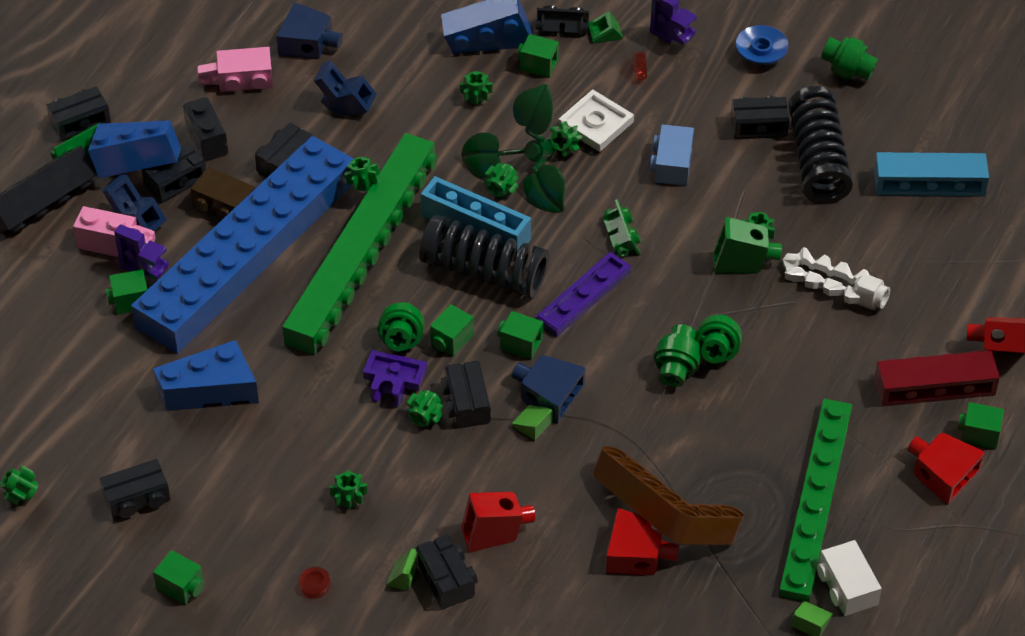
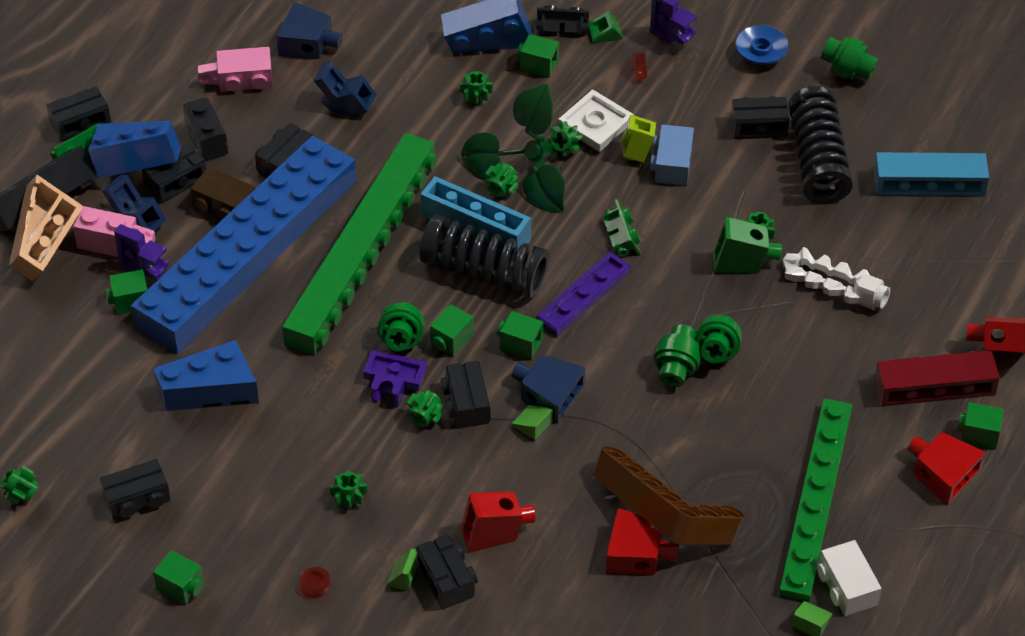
(41, 226): none -> light nougat wedge
(362, 173): green gear -> none
(638, 138): none -> lime brick

